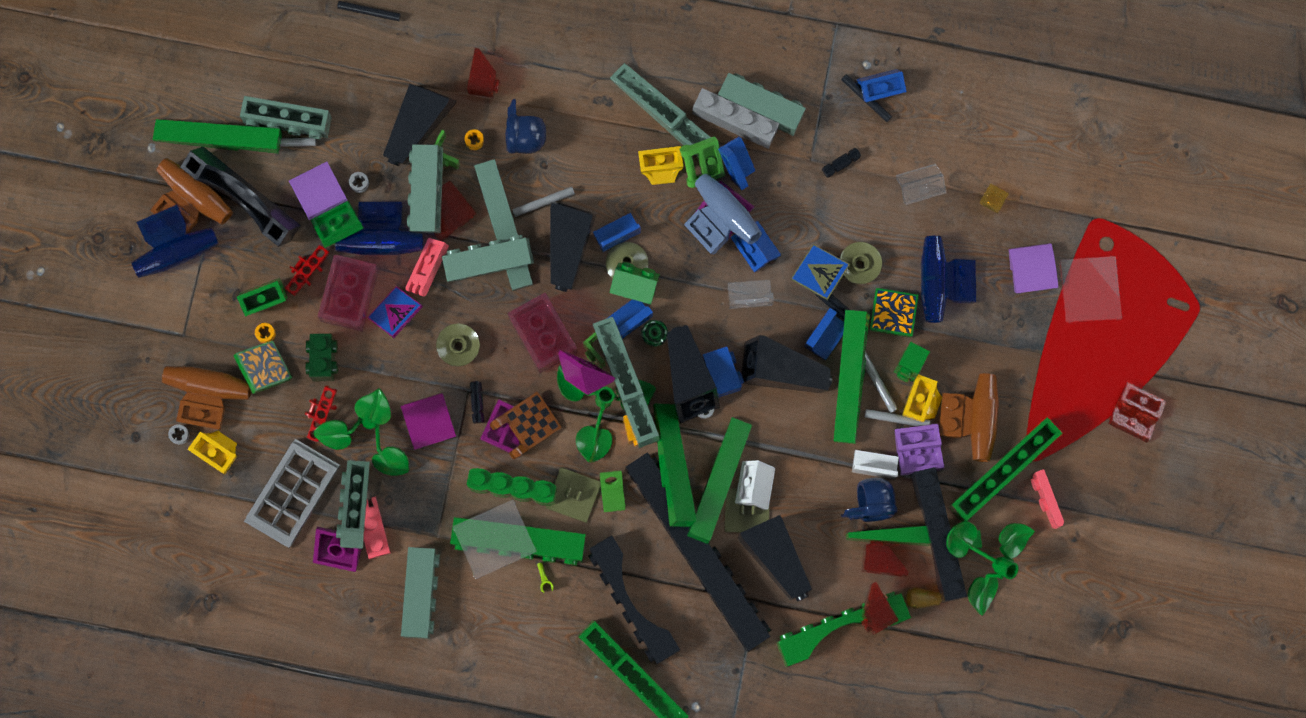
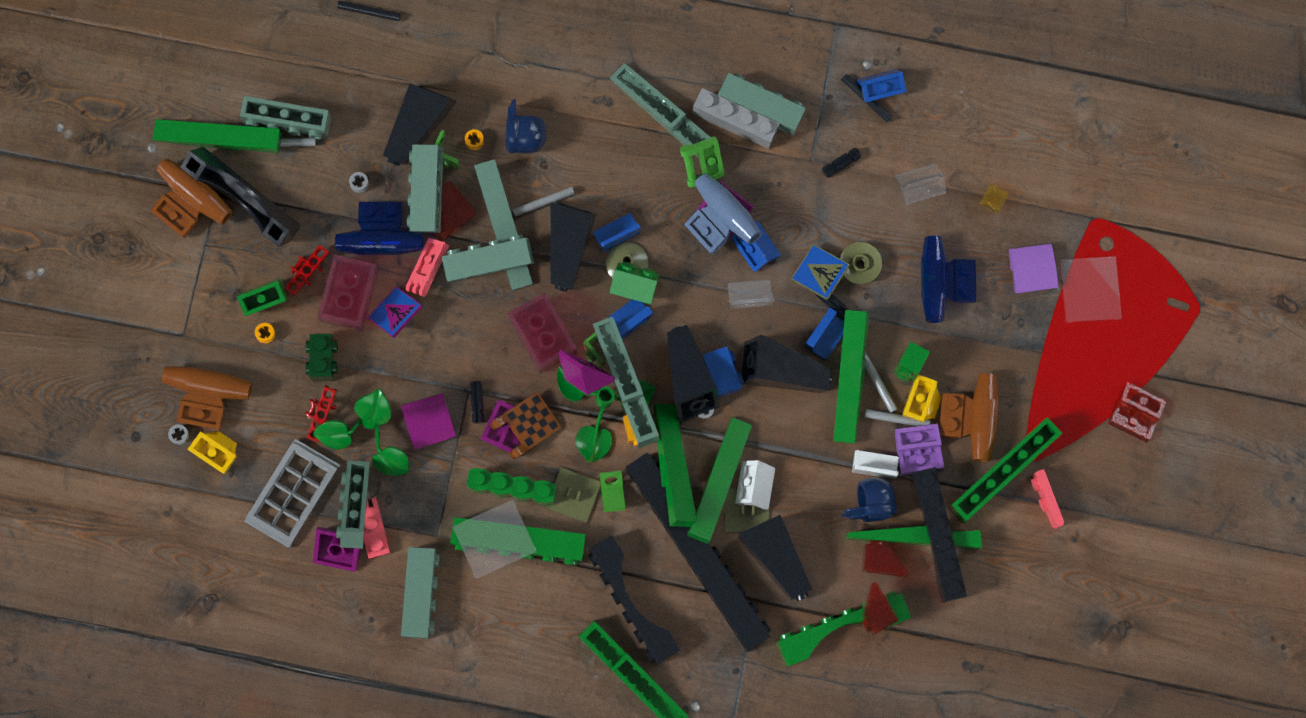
(170, 243): clear blue plate -> none
(262, 367): tile -> none
(318, 190): medium lavender slope -> none
(336, 224): green tile -> none
(458, 334): olive dish -> none
(482, 77): clear red slope -> none
(544, 579): lime hand -> none
(654, 326): dark green plate -> none
(661, 164): yellow slope -> none
(737, 162): blue panel -> none
(893, 312): tile -> none
(922, 598): clear yellow cone -> none
(1013, 541): green plant -> none

